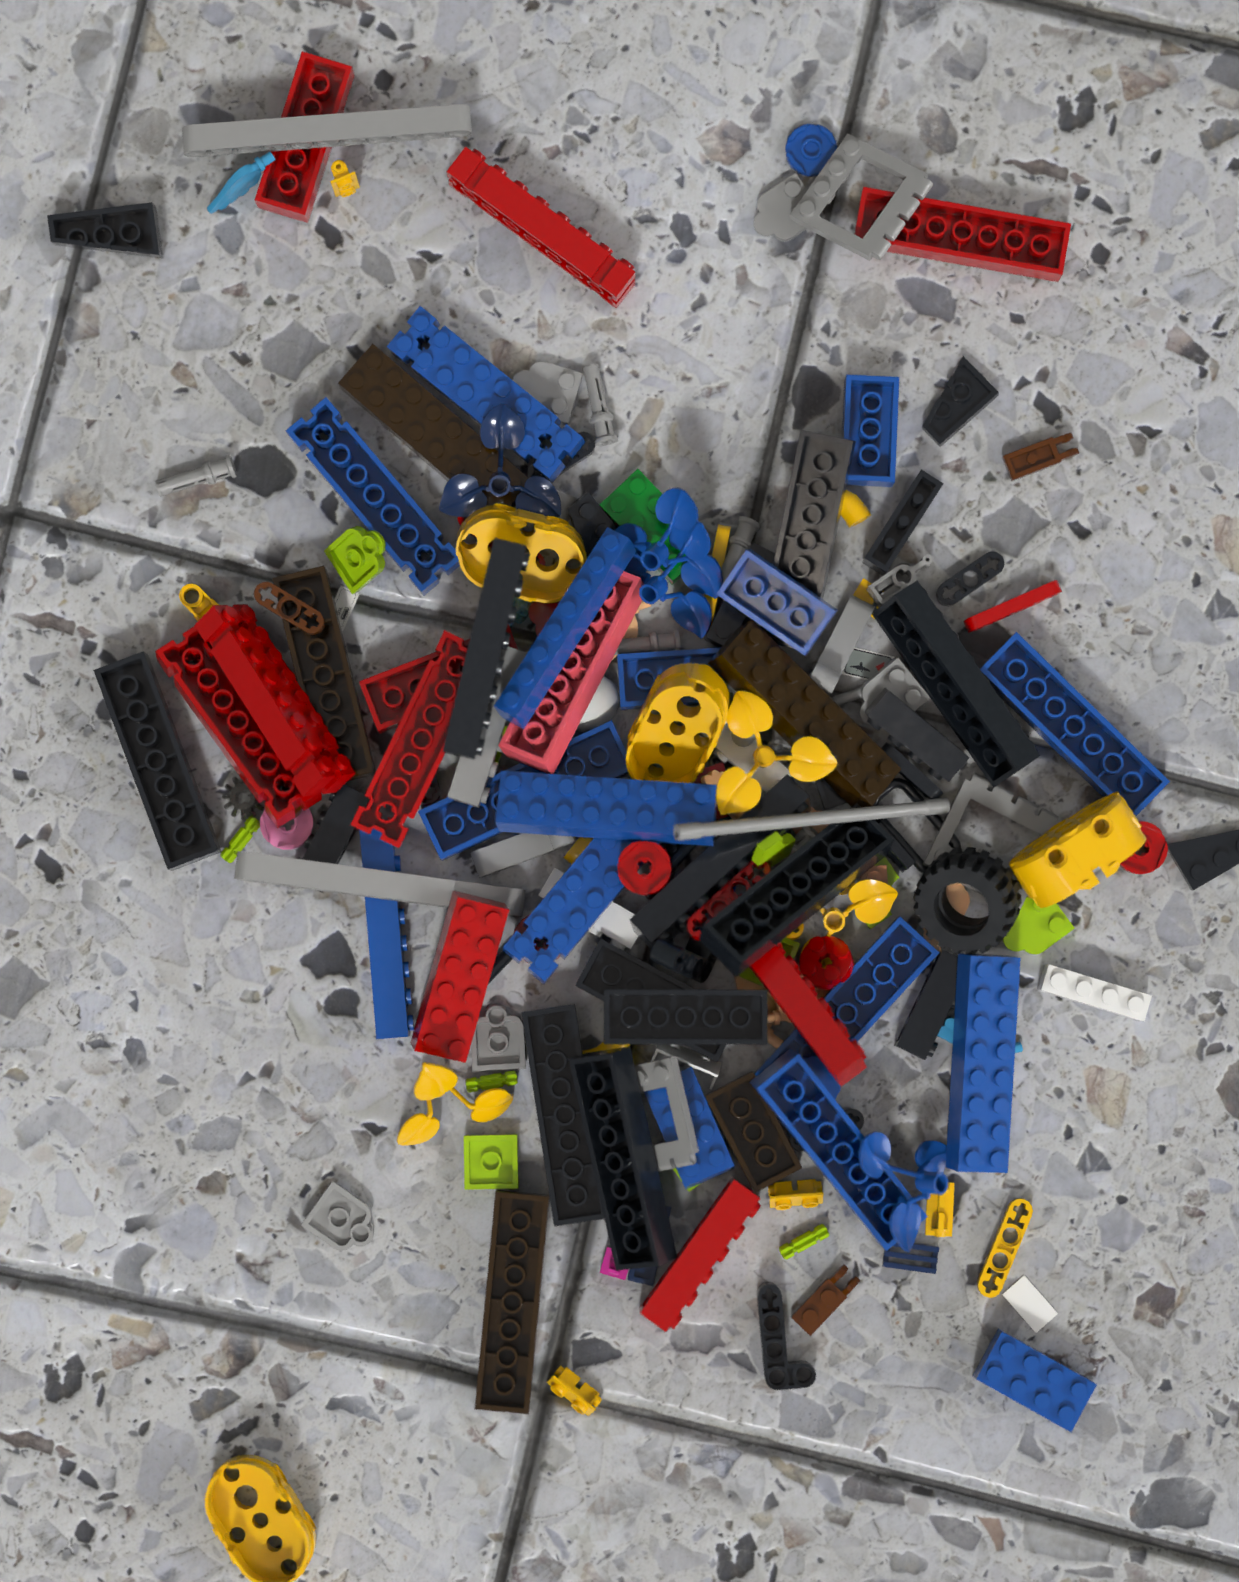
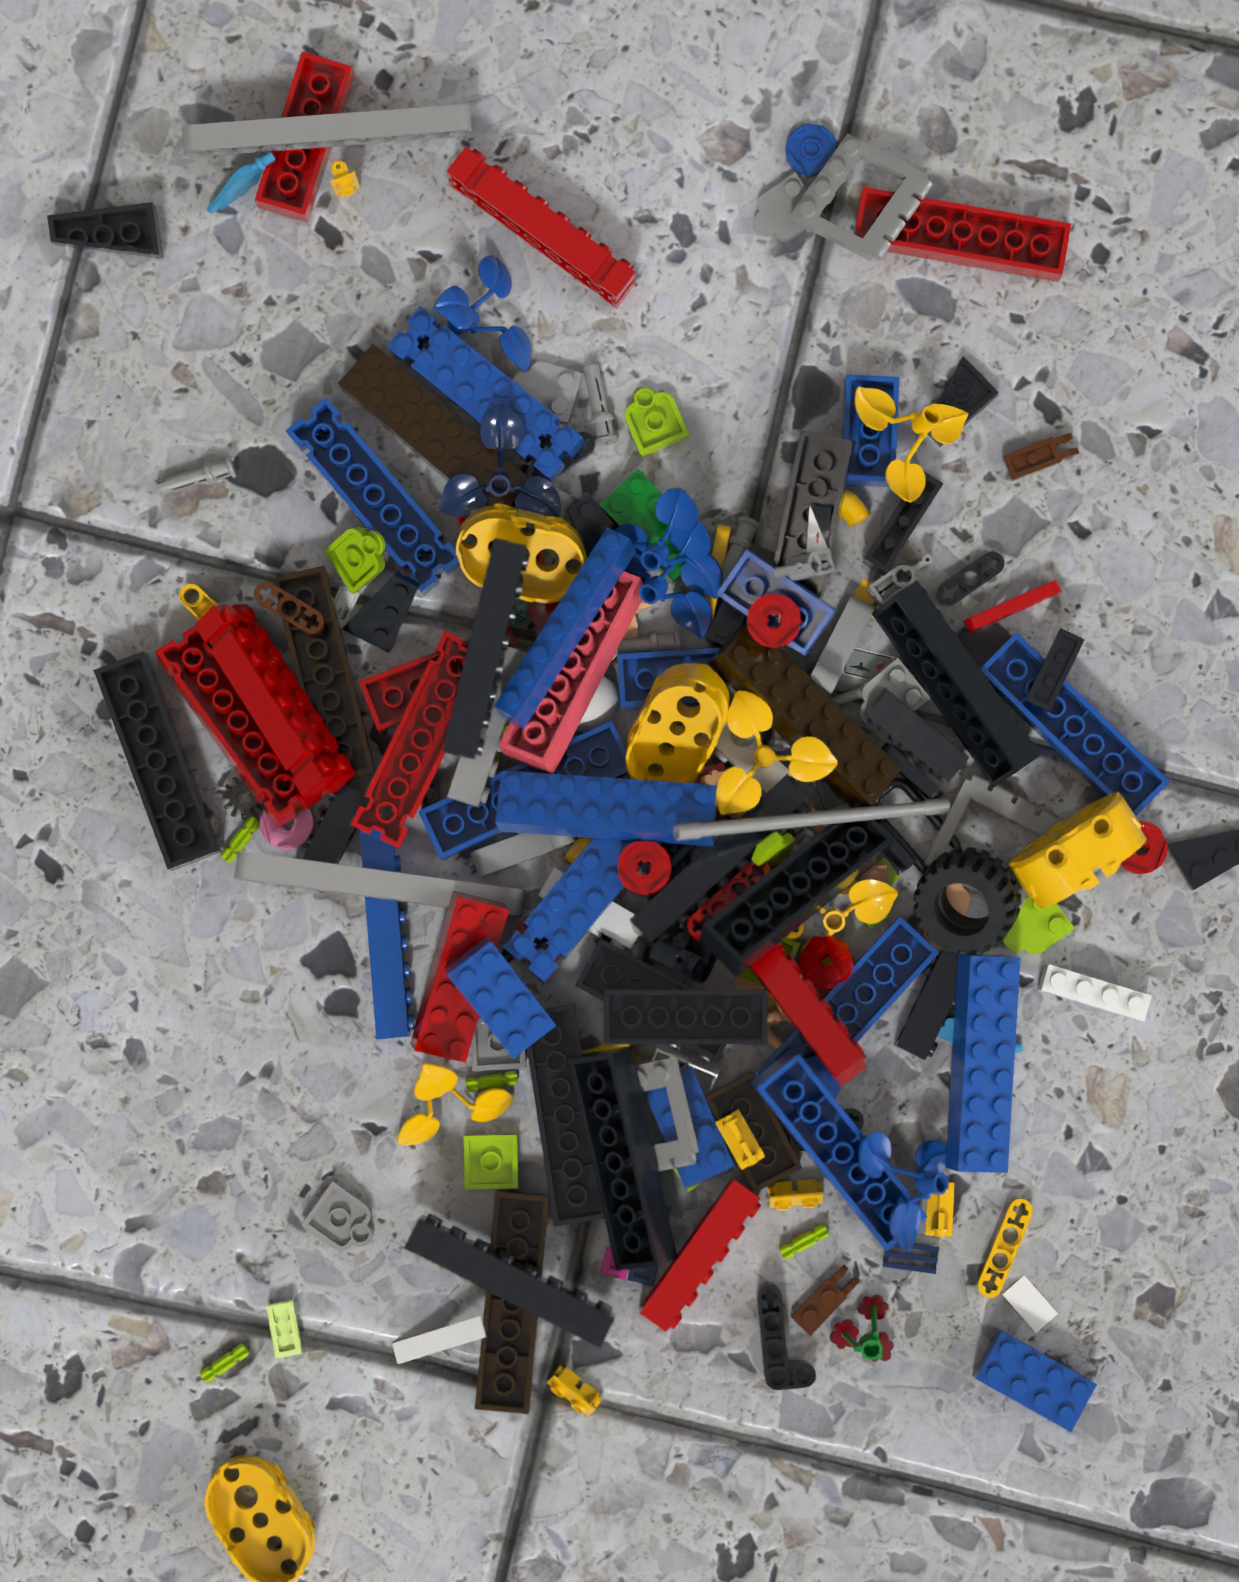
(224, 1363): none -> lime axle
(284, 1328): none -> yellowish green plate
(384, 613): none -> black wing
(439, 1340): none -> white sticker
(454, 306): none -> blue plant
(500, 997): none -> blue brick
(510, 1280): none -> black brick
(654, 421): none -> lime plate
(740, 1139): none -> yellow hinge
(774, 605): none -> red plate
(806, 565): none -> light grey piece
(818, 528): none -> sticker
(871, 1345): none -> dark red plant
(941, 420): none -> yellow plant
(1054, 670): none -> black plate

